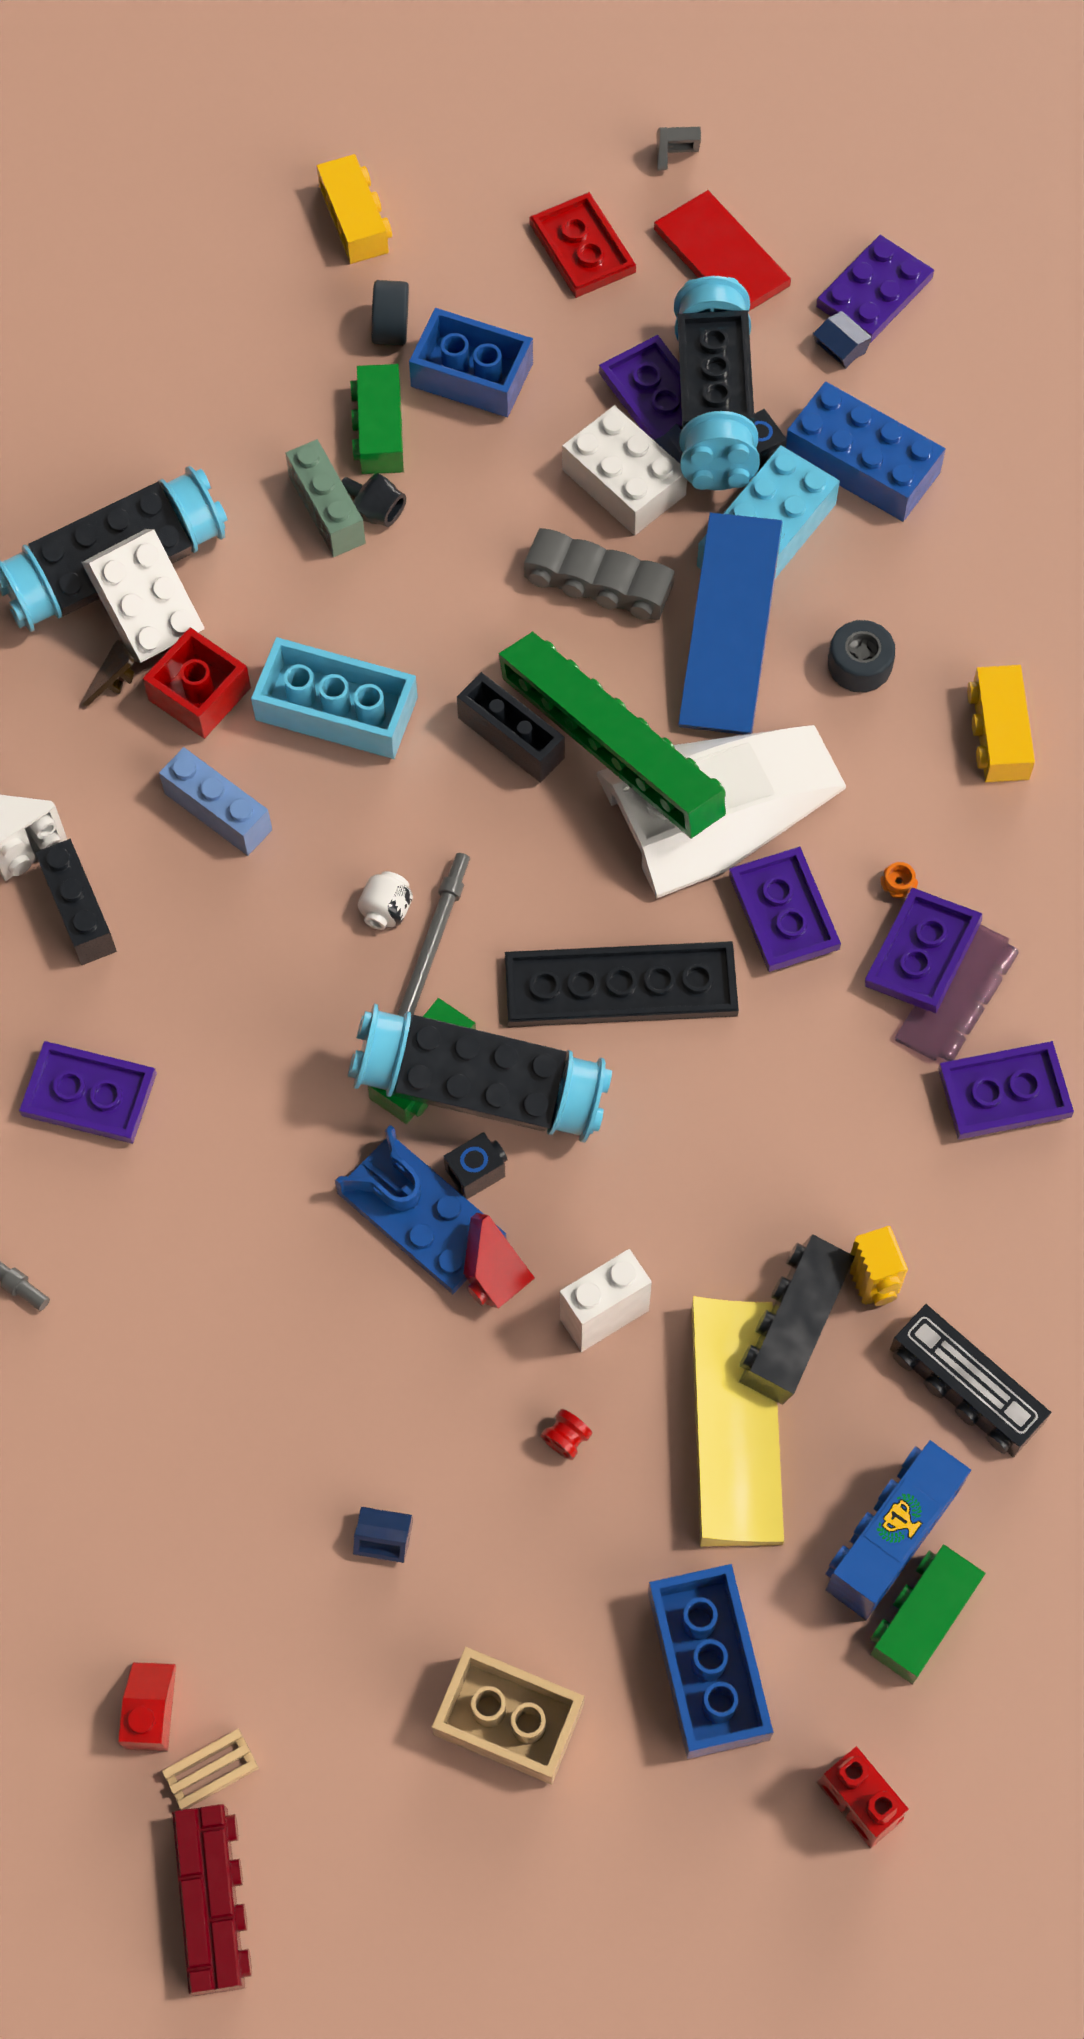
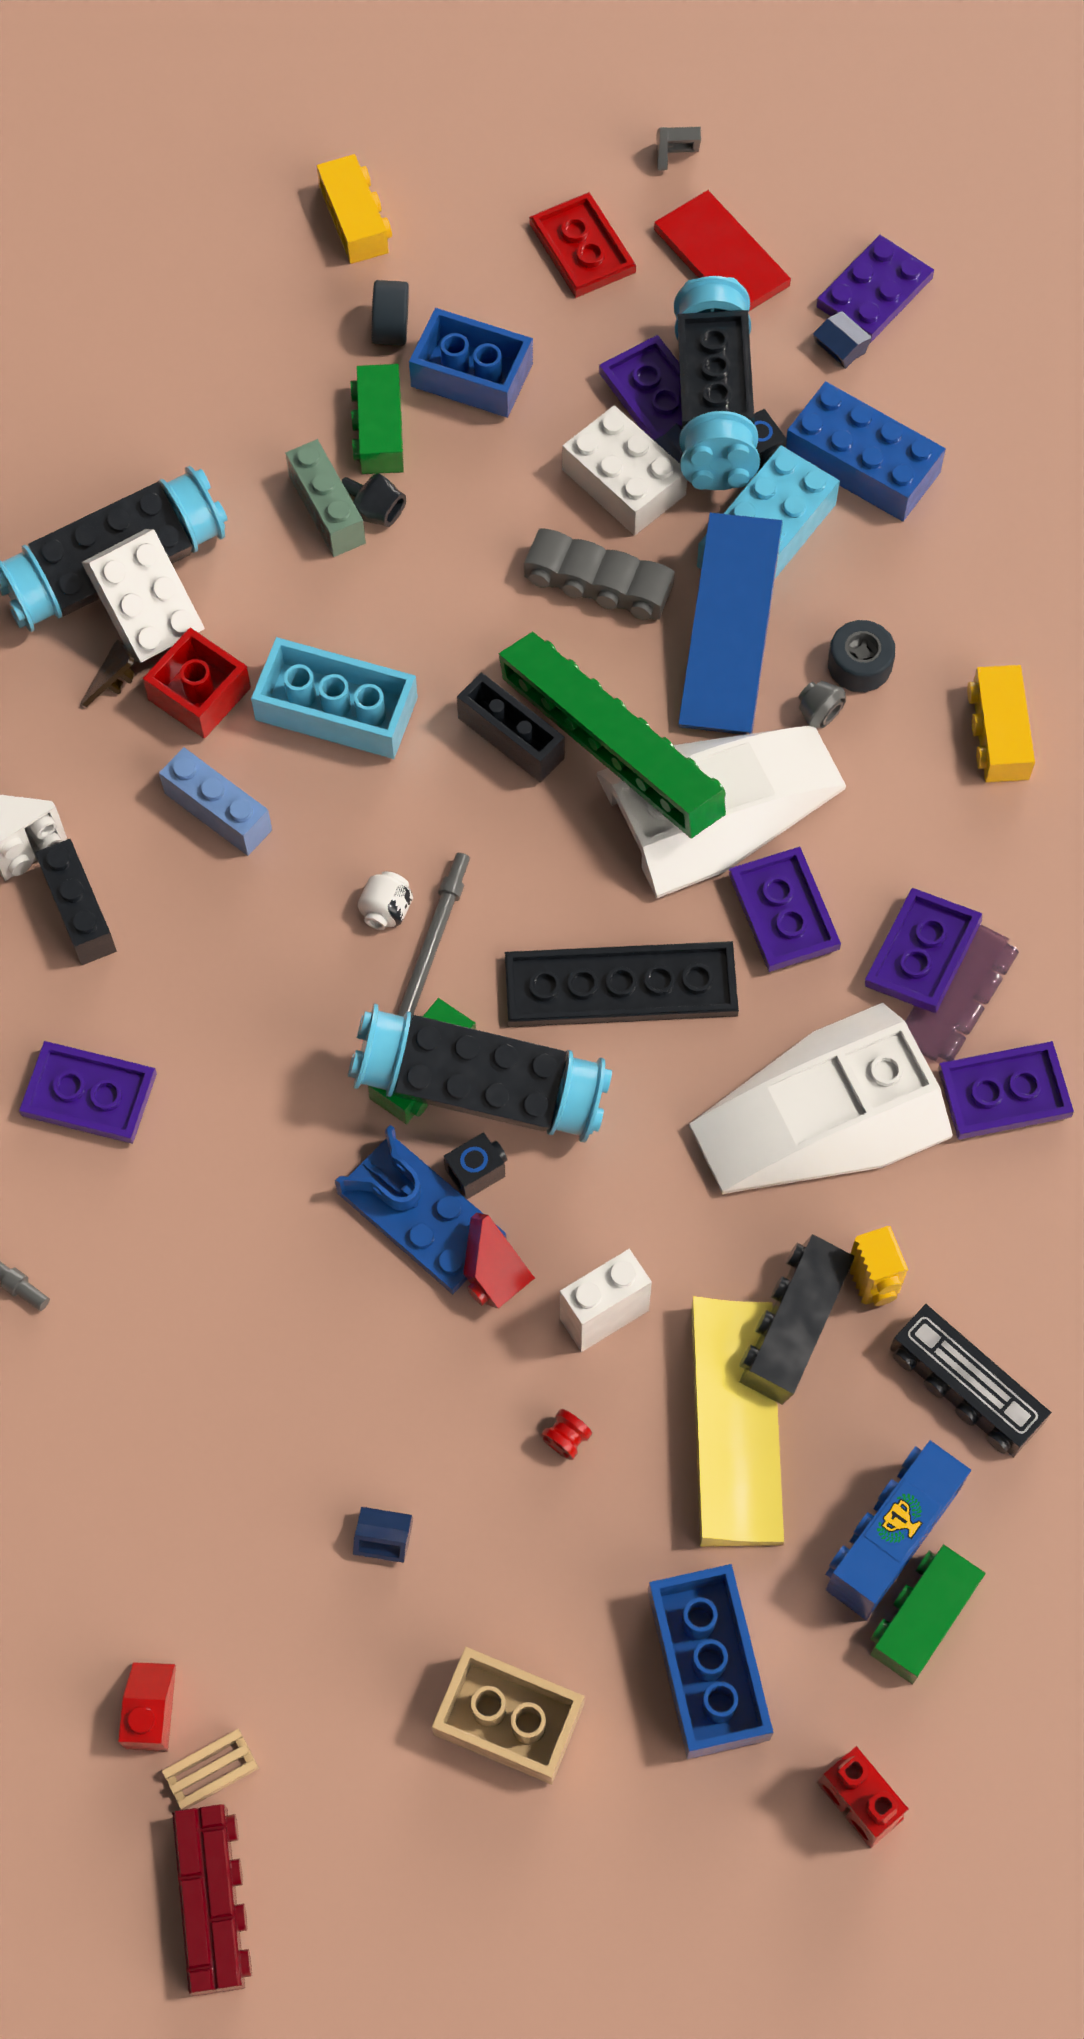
(821, 703): none -> dark grey cone
(827, 1108): none -> white wedge
(901, 871): orange plate -> none

